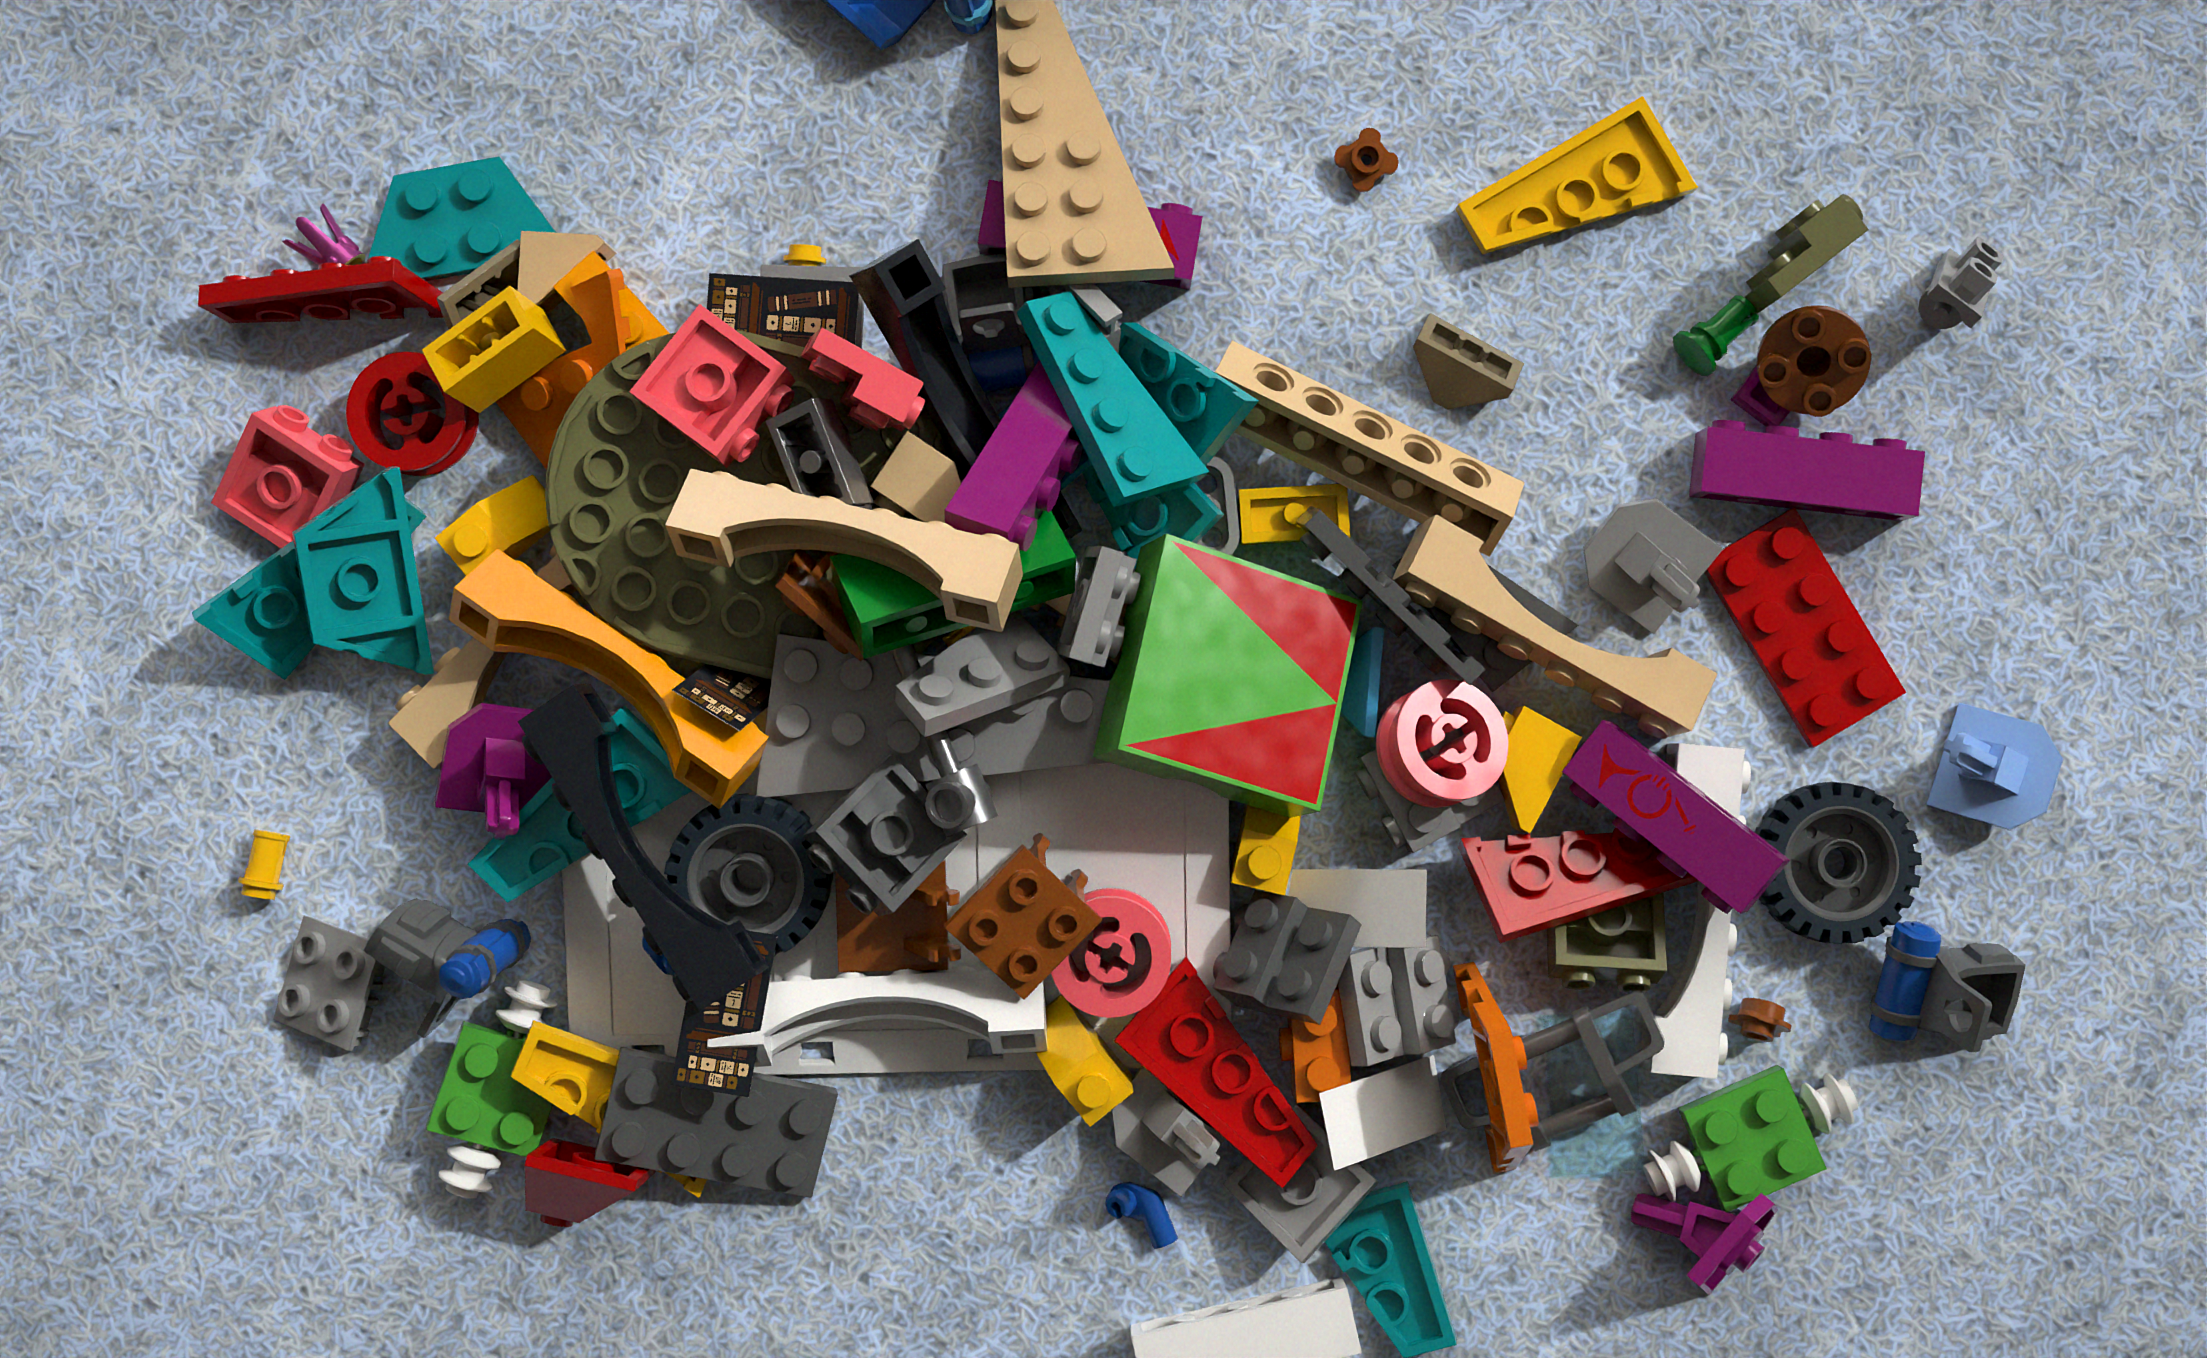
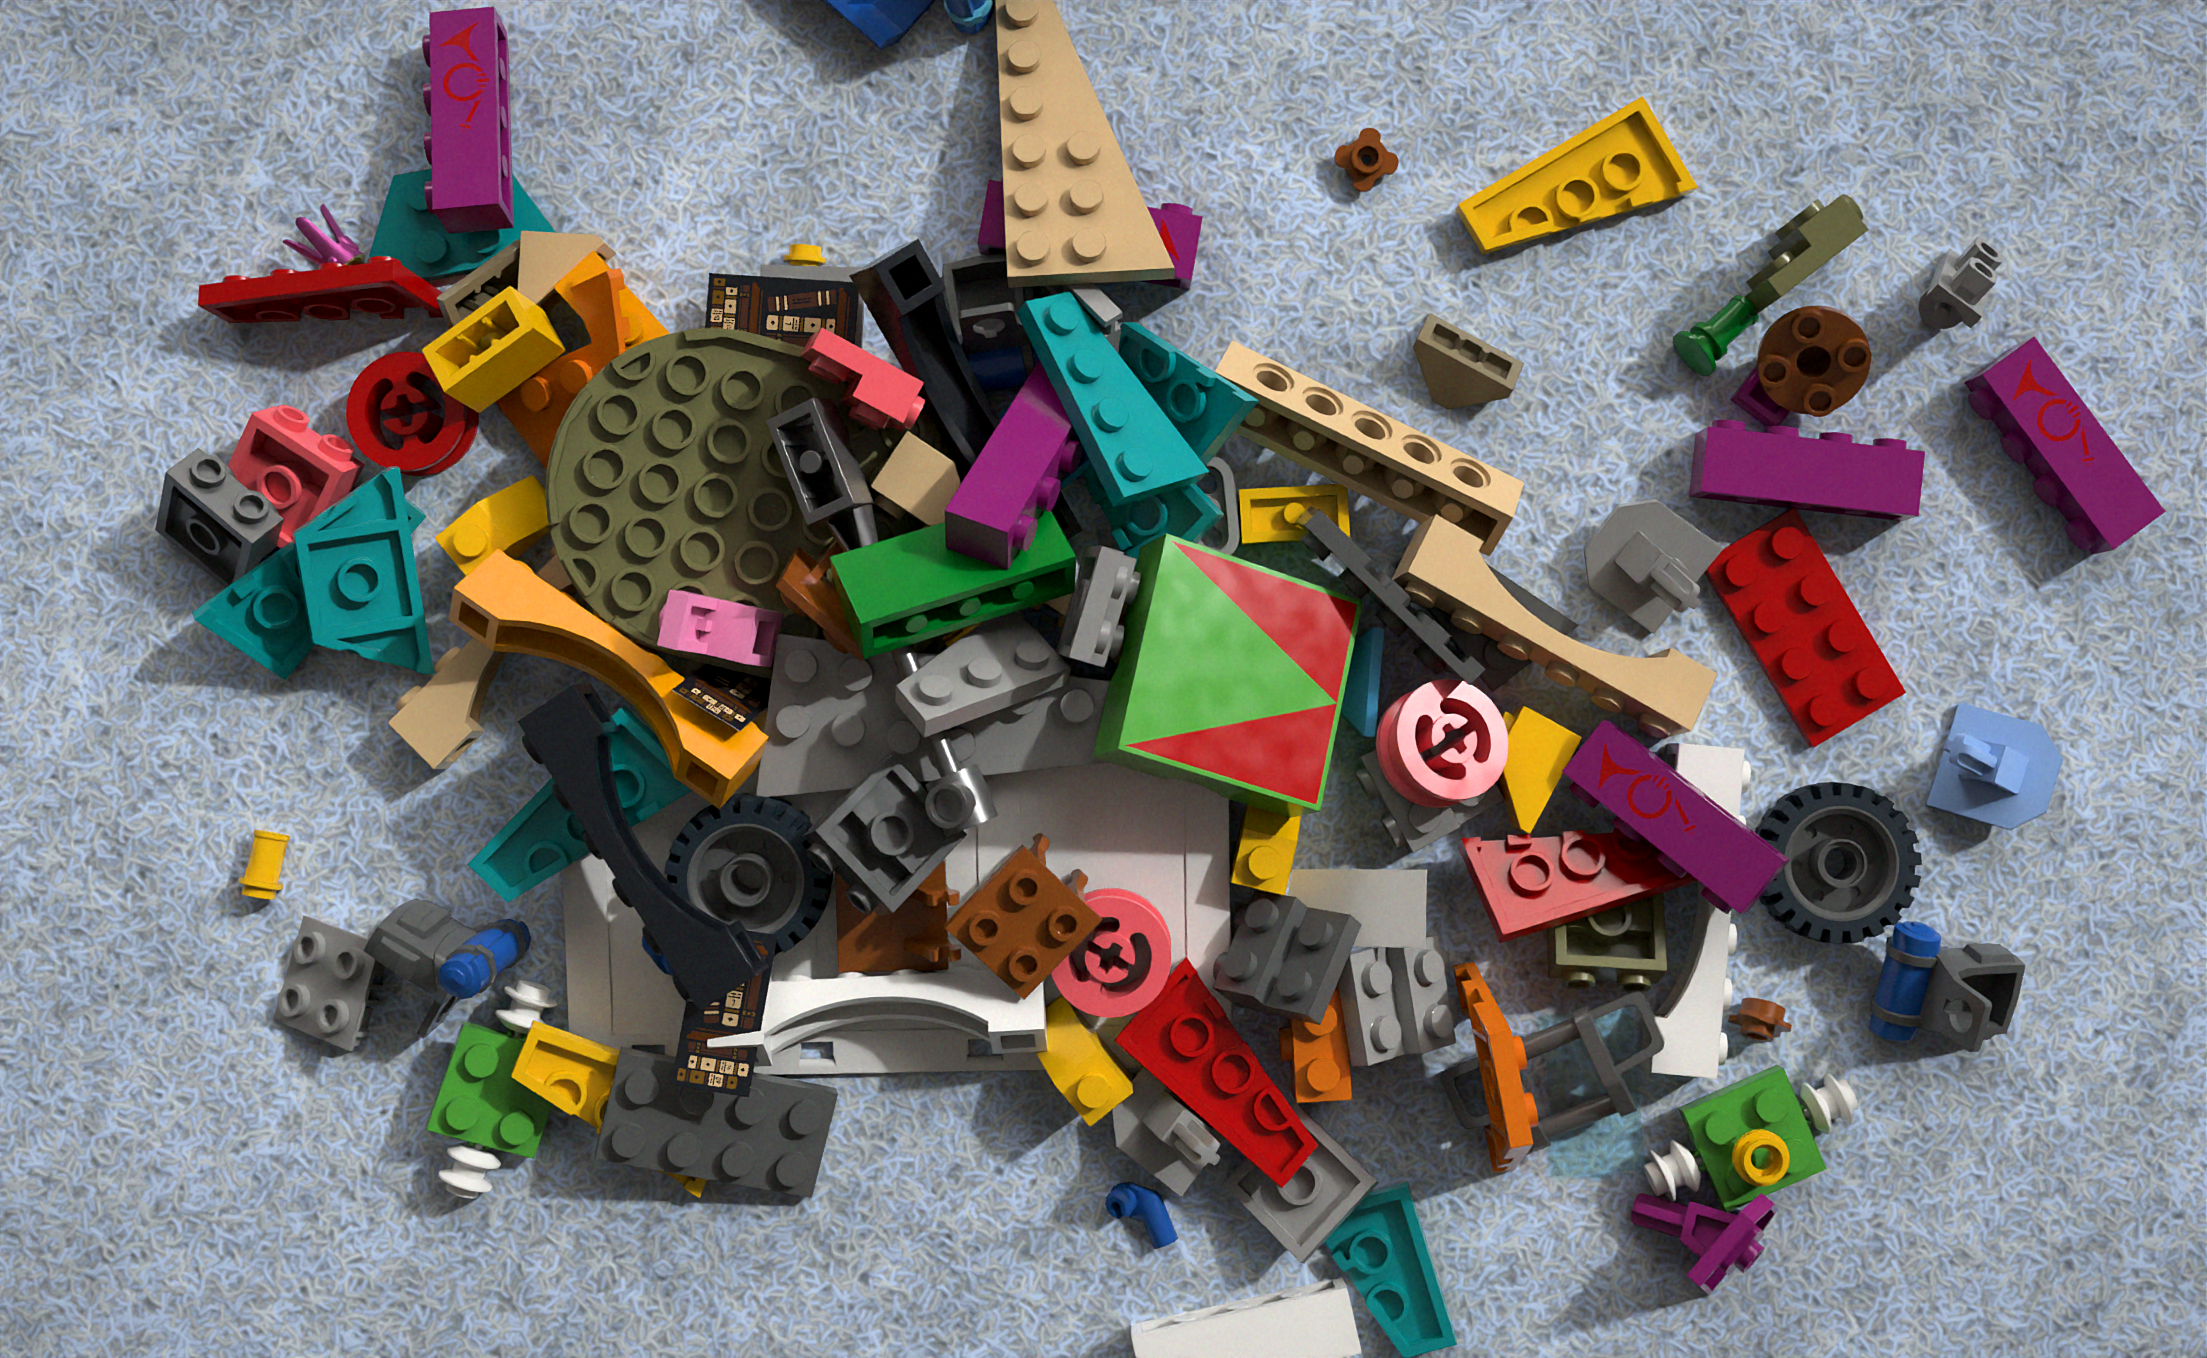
(216, 518): none -> dark grey plate
(468, 120): none -> magenta brick
(489, 767): magenta piece -> none
(571, 1185): red slope -> none
(715, 387): coral plate -> none
(719, 628): none -> bright pink brick
(732, 518): tan arch -> none
(1382, 1112): white sticker -> none
(1772, 1169): none -> yellow plate
(2063, 448): none -> magenta brick

